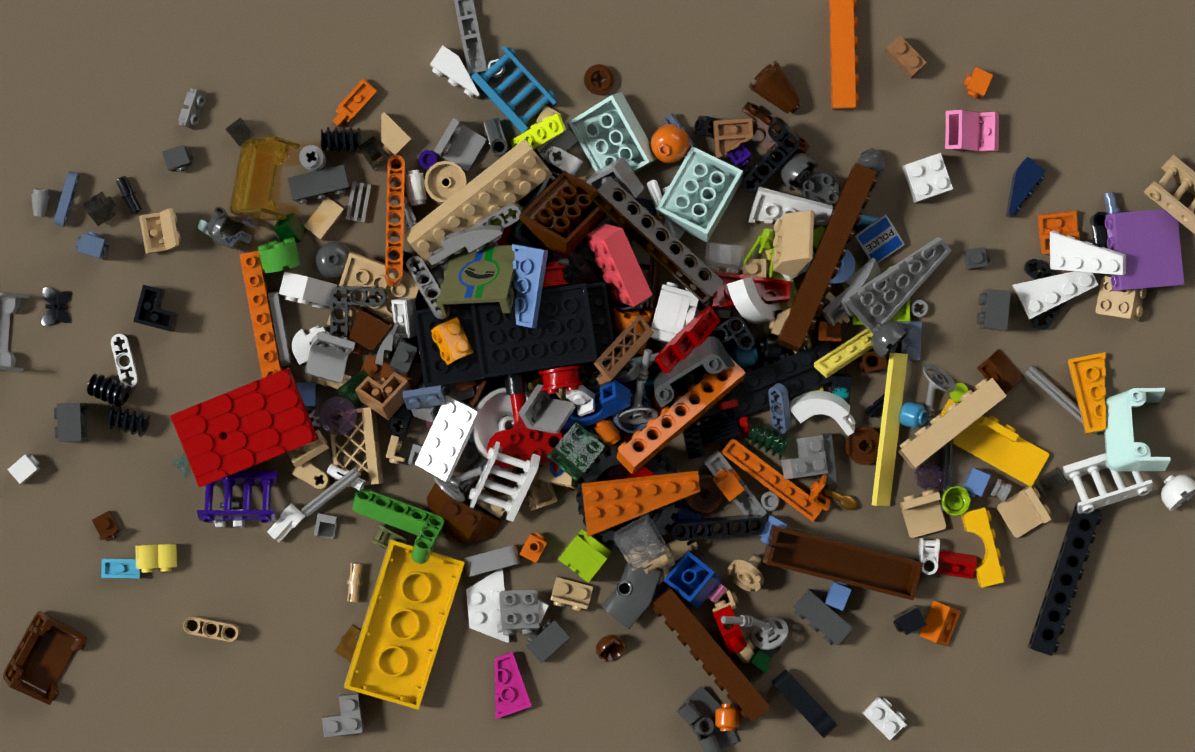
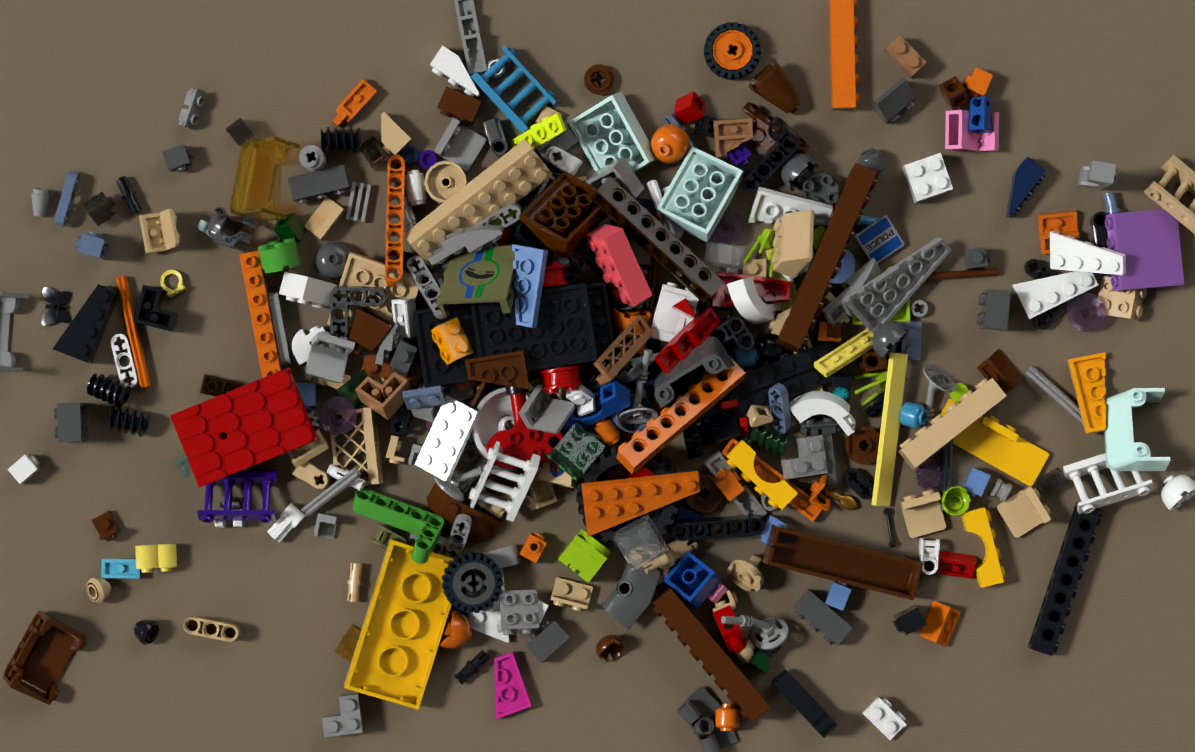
(87, 328): none -> black wedge
(98, 589): none -> tan cone
(133, 332): none -> orange axle
(146, 631): none -> black cone
(170, 293): none -> light yellow piece
(217, 386): none -> dark brown slope
(410, 155): none -> dark blue tile
(452, 543): none -> light grey beam
(453, 583): none -> wheel
(456, 630): none -> orange cylinder
(459, 105): none -> reddish brown brick
(472, 666): none -> black pin
(500, 369): none -> reddish brown wing
(684, 307): none -> red slope
(689, 107): none -> red panel
(717, 49): none -> wheel
(734, 227): none -> dish
(743, 457): none -> yellow arch
(759, 415): none -> tan slope
(812, 424): none -> dark grey hinge
(862, 480): none -> black beam
(880, 381): none -> lime plant
(887, 511): none -> black hinge
(894, 100): none -> dark grey slope
(954, 93): none -> reddish brown brick
(963, 274): none -> reddish brown bar
(980, 115): none -> blue leg
(1088, 322): none -> clear purple dish
(1097, 175): none -> light grey arch

